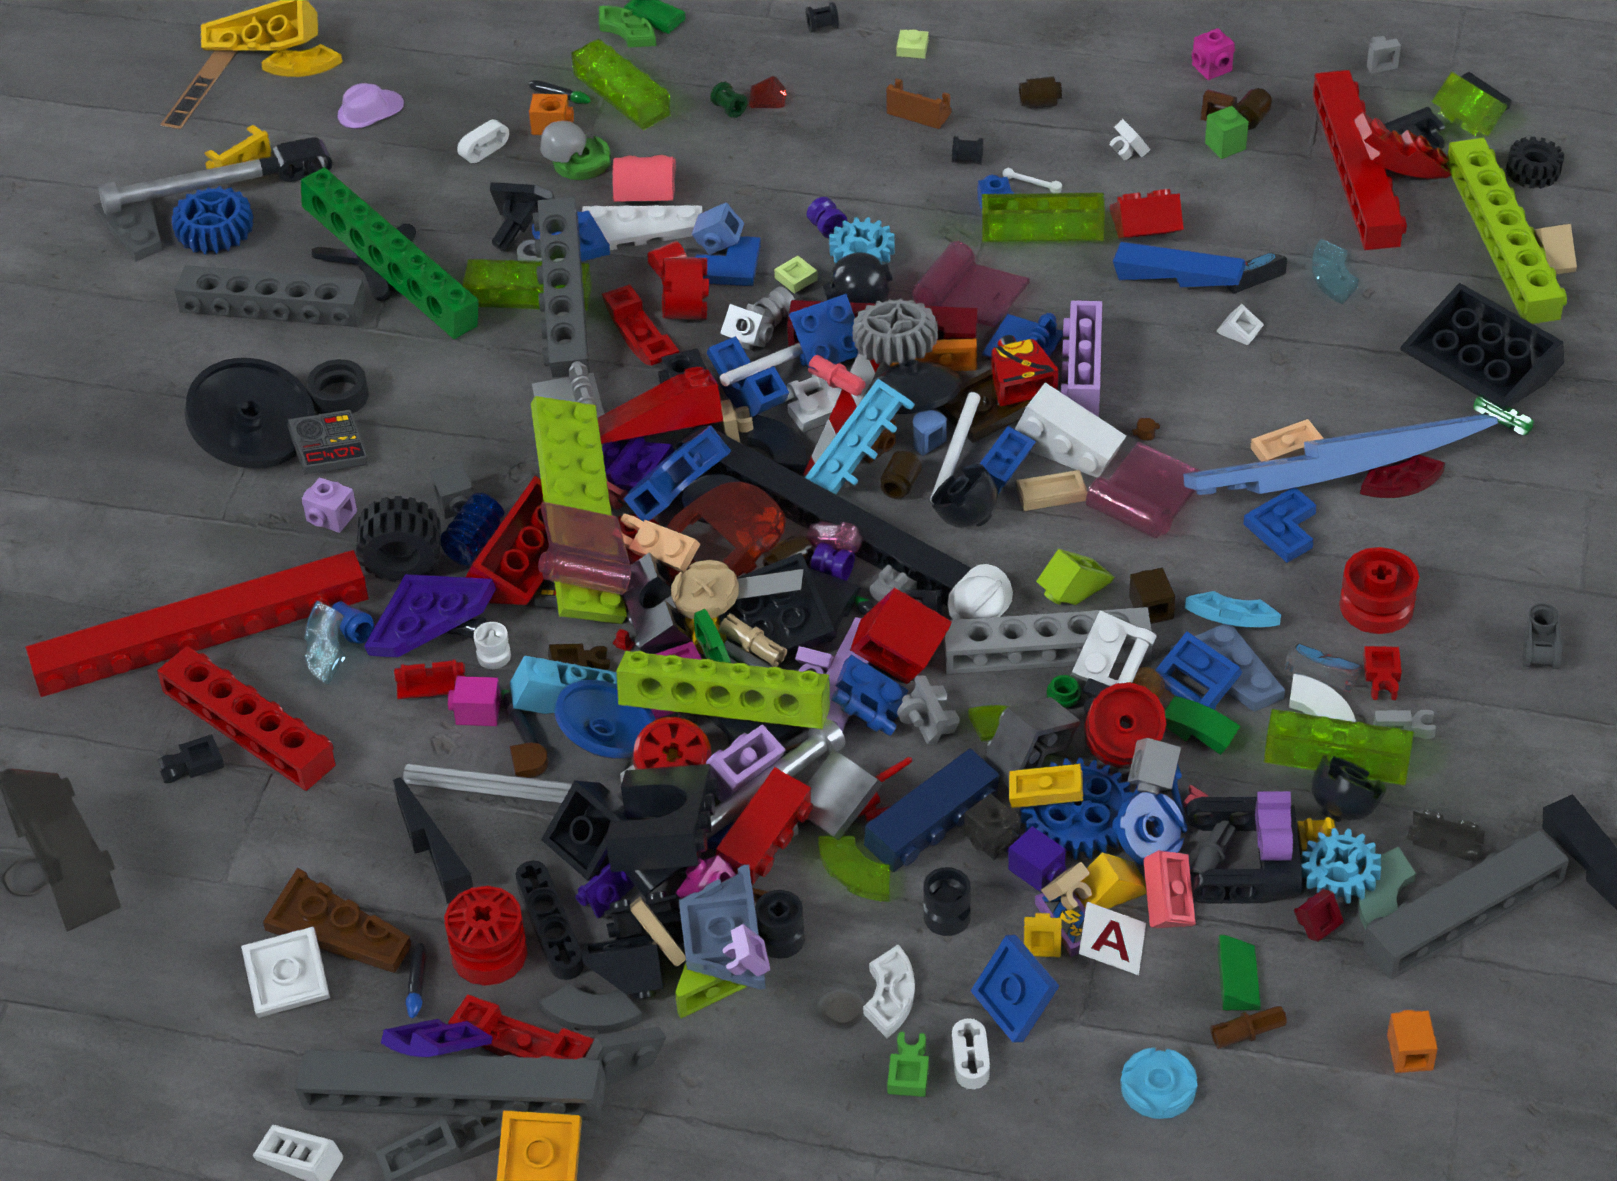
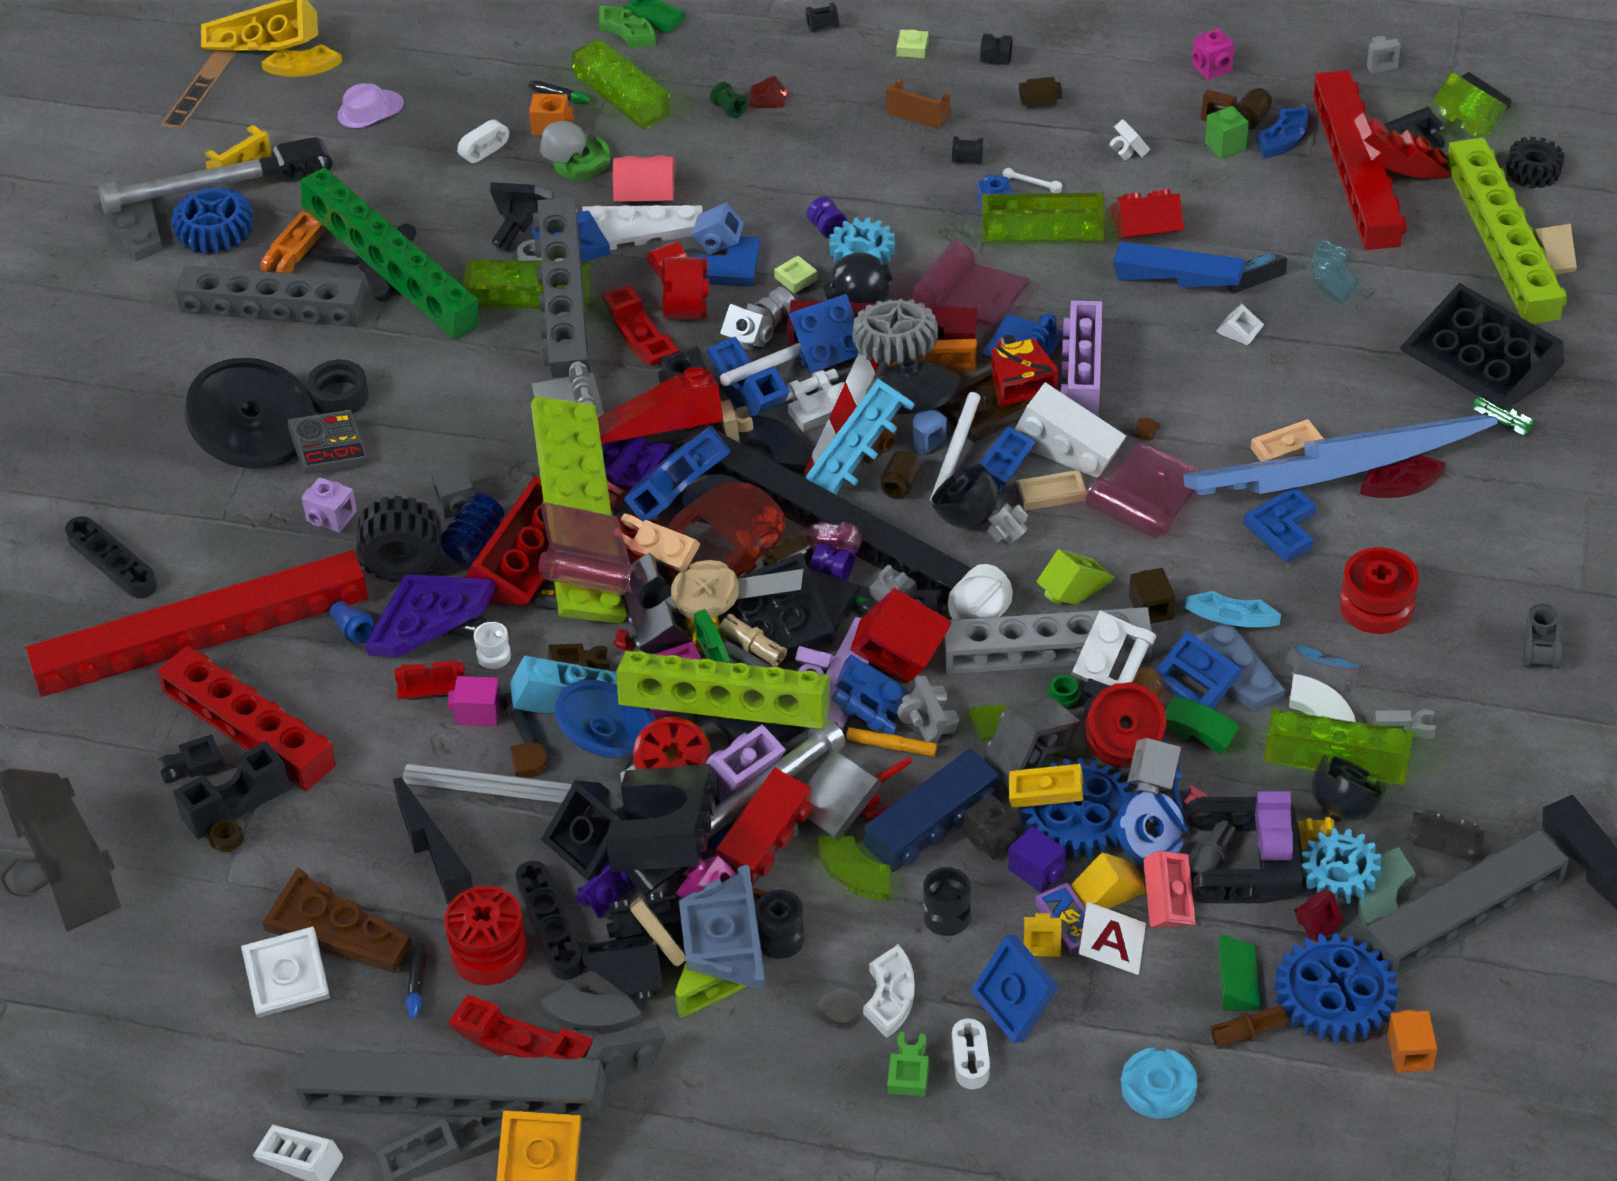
(106, 560): none -> black beam
(226, 835): none -> dark brown plate
(257, 780): none -> black arch
(293, 244): none -> orange hinge
(322, 642): clear light blue tile -> none
(434, 1038): dark purple slope -> none
(749, 952): lavender tile -> none
(836, 375): coral axle -> none
(892, 742): none -> light orange piece
(991, 45): none -> black wheel
(1007, 523): none -> light grey gear
(1066, 884): tan tile -> none
(1285, 134): none -> blue tile
(1336, 988): none -> blue gear
(1383, 668): red plate -> none

